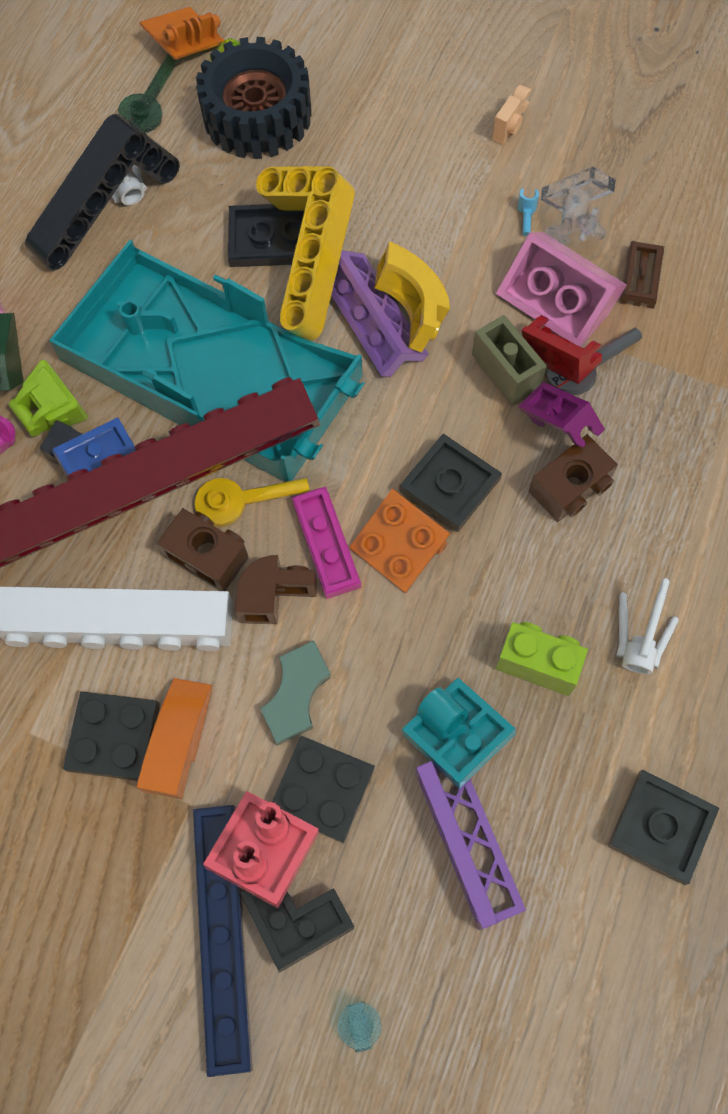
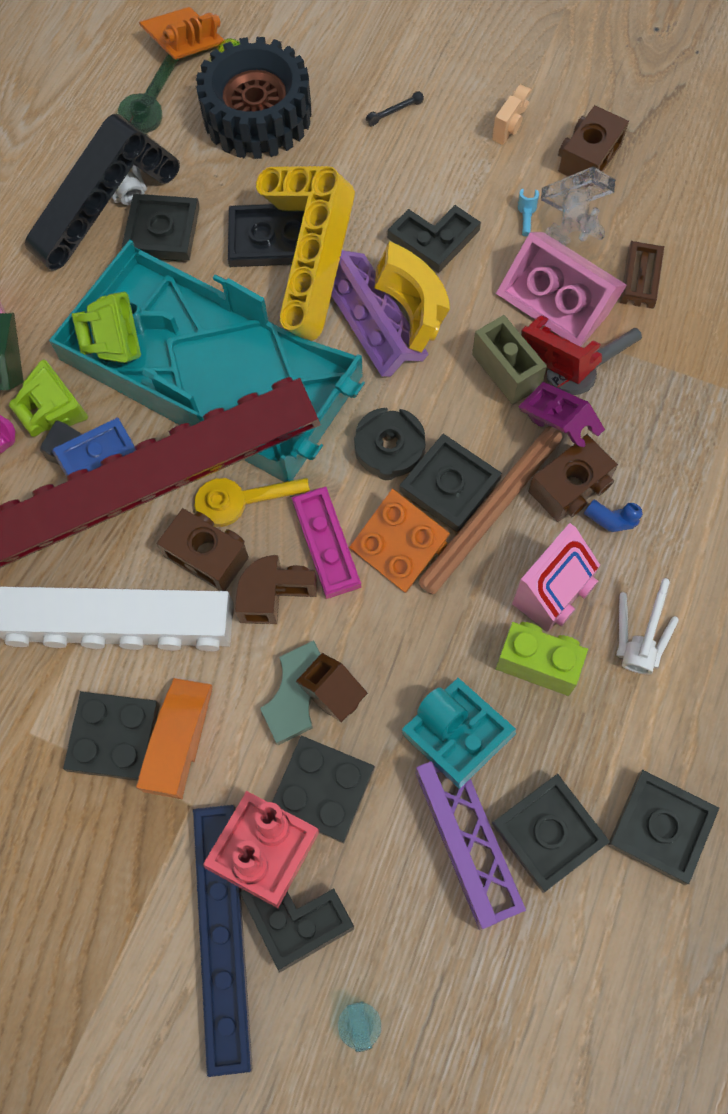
(111, 328): none -> lime piece
(162, 225): none -> pearl dark grey plate
(332, 687): none -> reddish brown brick
(373, 117): none -> black hinge
(384, 461): none -> pearl dark grey plate
(436, 243): none -> pearl dark grey plate
(490, 510): none -> nougat axle
(550, 833): none -> pearl dark grey plate
(557, 580): none -> bright pink slope
(593, 142): none -> reddish brown brick
(617, 519): none -> blue arm

